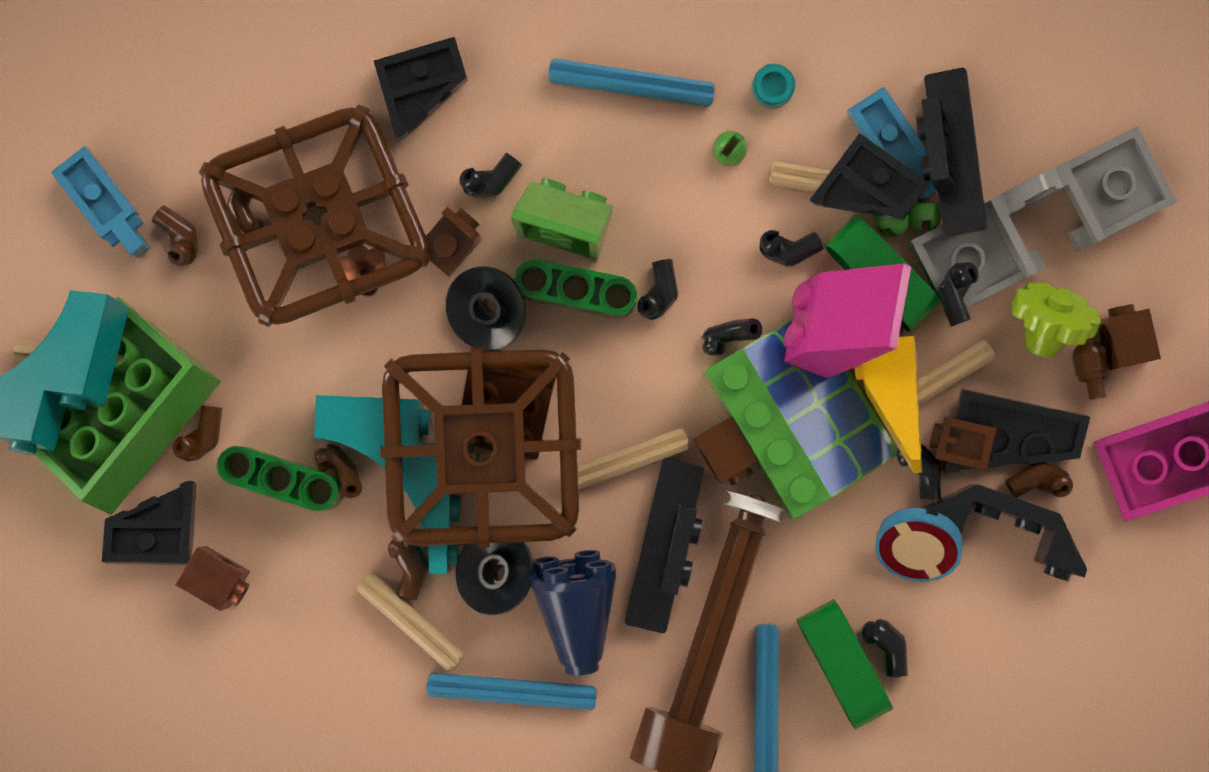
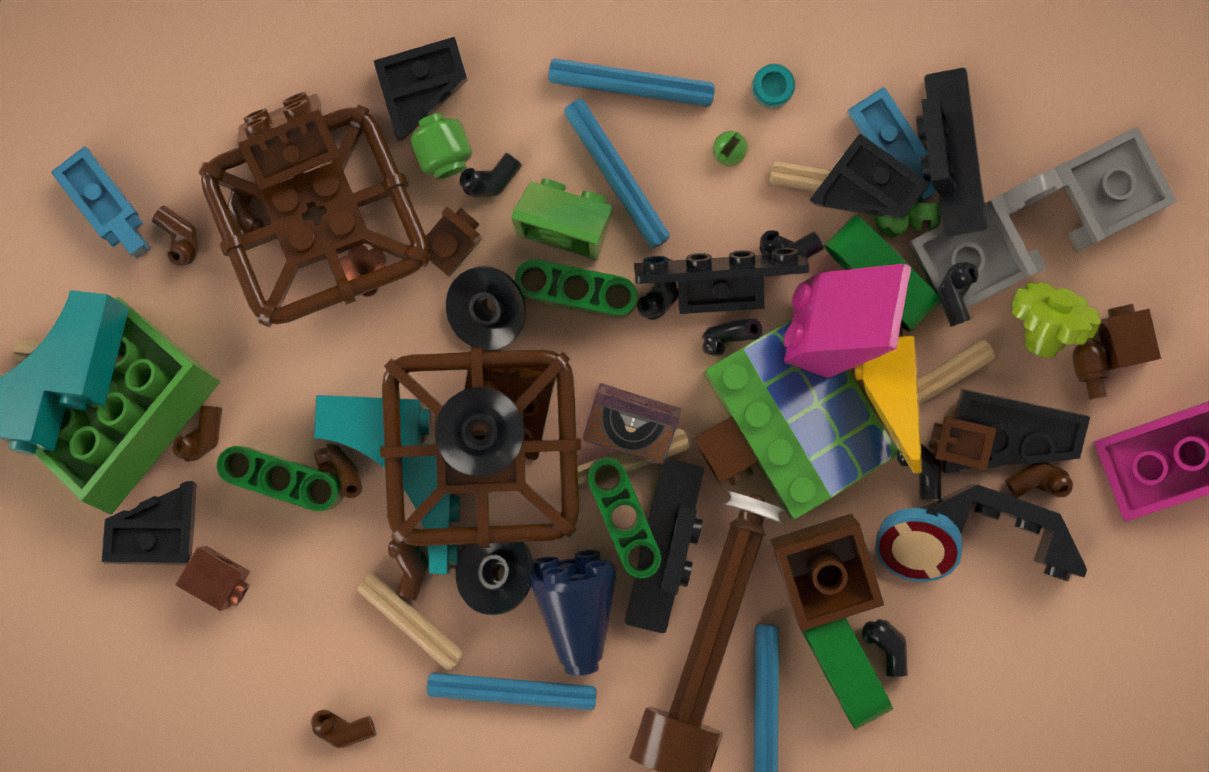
(286, 140): none -> reddish brown bracket
(340, 732): none -> reddish brown arm
(441, 146): none -> bright green head
(476, 455): none -> black dish
(616, 173): none -> dark azure axle
(624, 538): none -> green beam
(631, 424): none -> panel
(721, 282): none -> black bracket
(827, 571): none -> reddish brown slope

